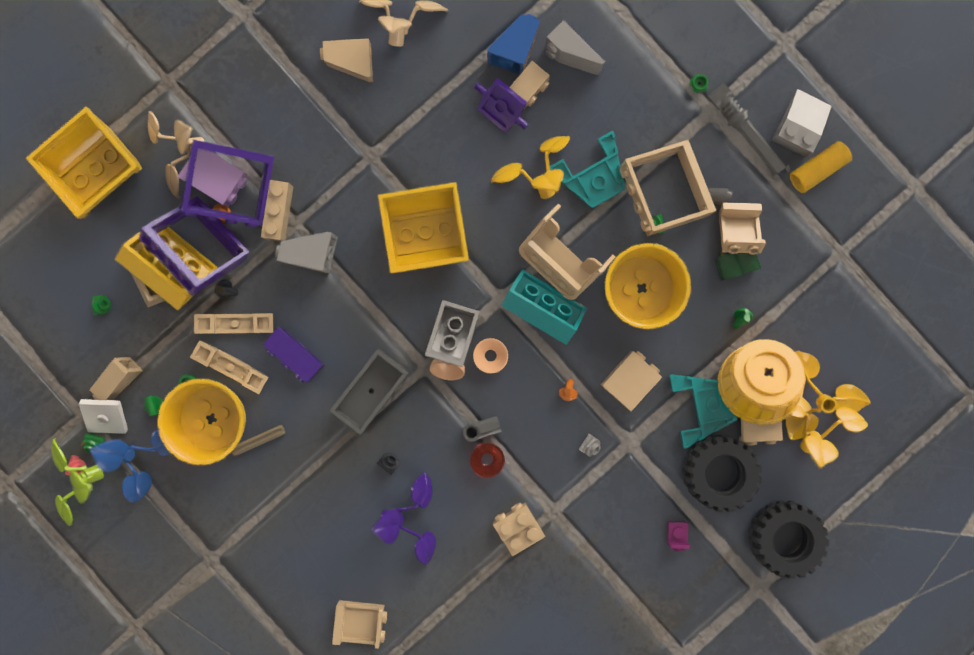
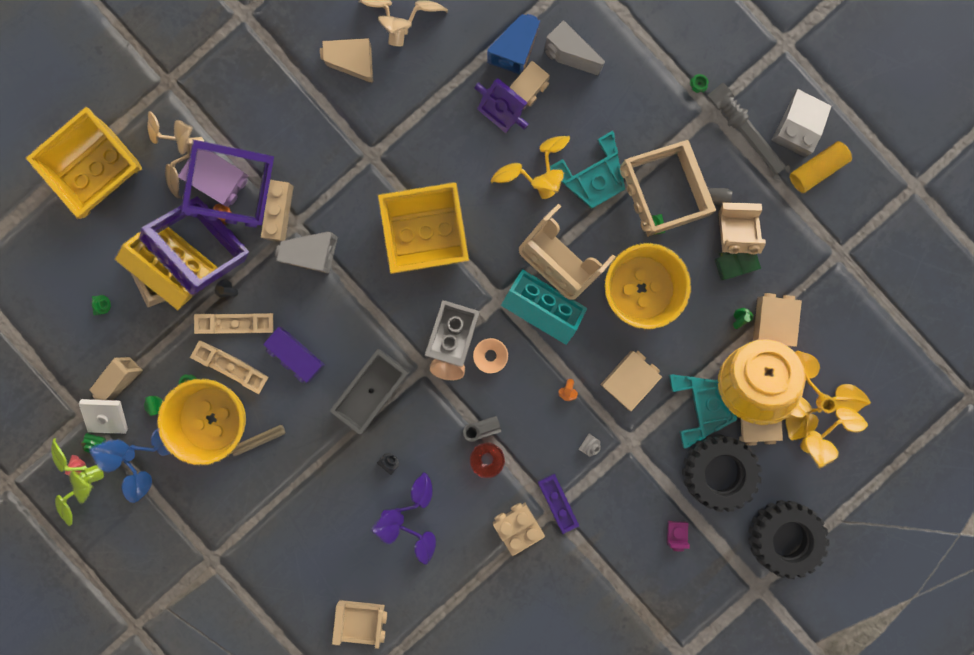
(558, 503): none -> dark purple tile
(777, 319): none -> tan brick

